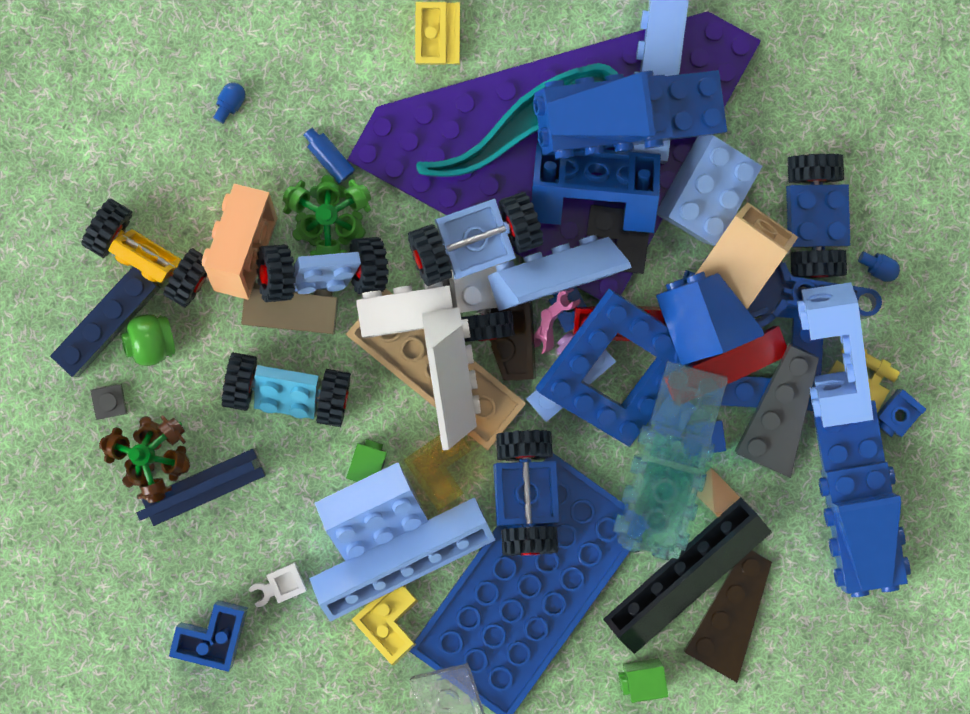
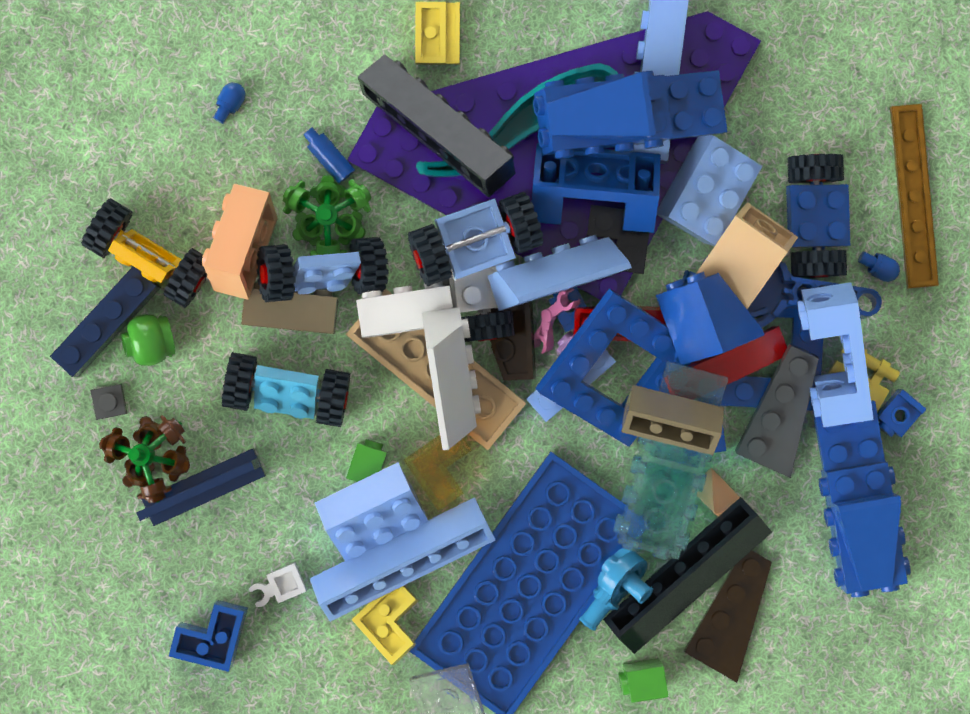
(437, 125): none -> brick
(526, 493): plate -> none
(618, 578): none -> dark azure pin
(673, 420): none -> dark tan brick
(914, 196): none -> pearl gold tile

